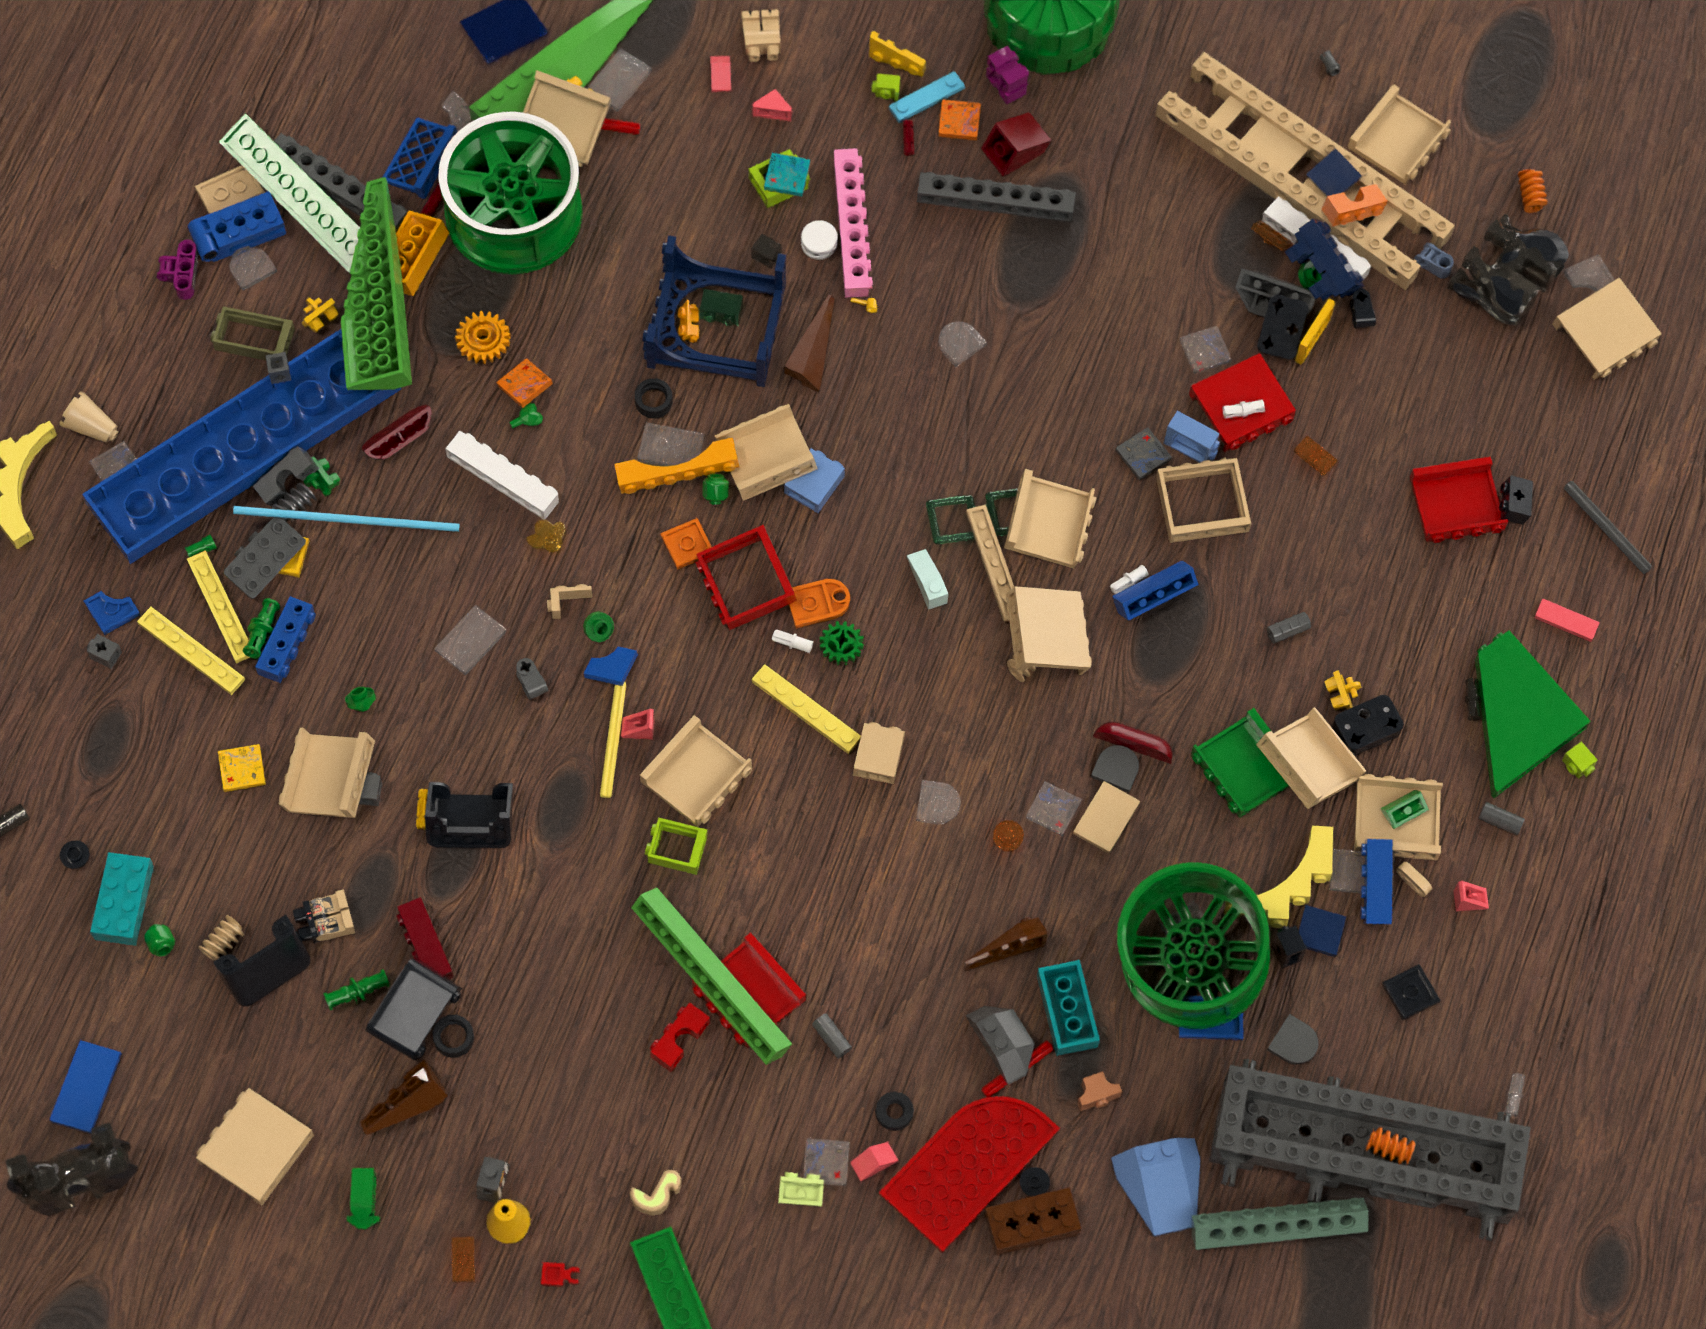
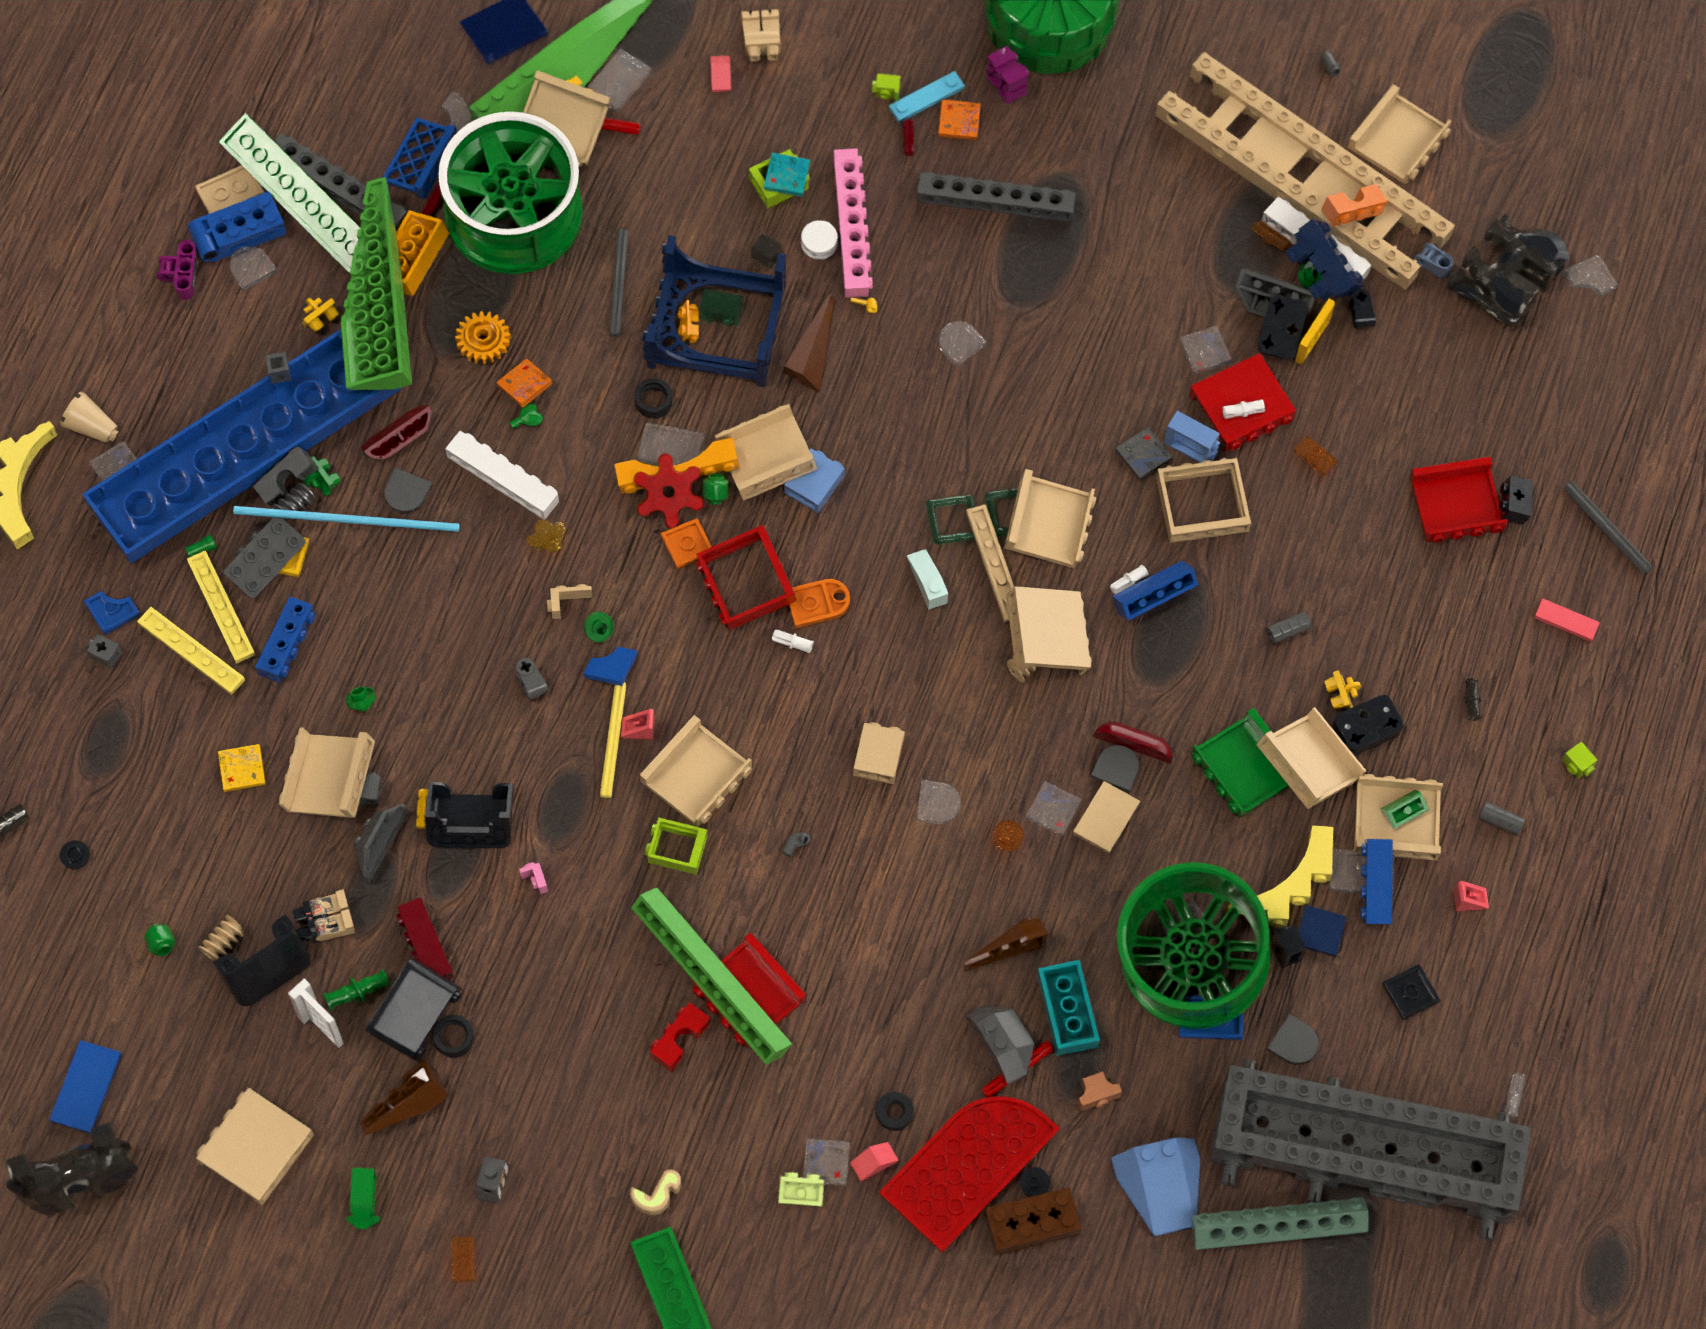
(122, 899): teal brick -> none
(229, 314): olive window -> none
(260, 628): green piece -> none
(308, 1008): none -> white fence
(377, 838): none -> dark grey wedge
(406, 491): none -> dark grey tile
(470, 640): clear tile -> none
(508, 1221): yellow cone -> none
(537, 878): none -> bright pink bracket
(555, 1274): red plate -> none
(618, 283): none -> dark grey axle
(665, 477): none -> red plate
(772, 107): coral slope -> none
(794, 841): none -> dark grey arm
(806, 709): light yellow plate -> none
(832, 1036): dark grey axle -> none
(851, 645): green gear -> none
(888, 53): yellow wing -> none
(1015, 143): dark red slope -> none
(1334, 174): dark blue tile -> none
(1390, 1145): orange piece -> none
(1414, 879): tan beam -> none
(1521, 711): green slope -> none
(1532, 190): orange piece -> none
(1609, 327): tan panel -> none

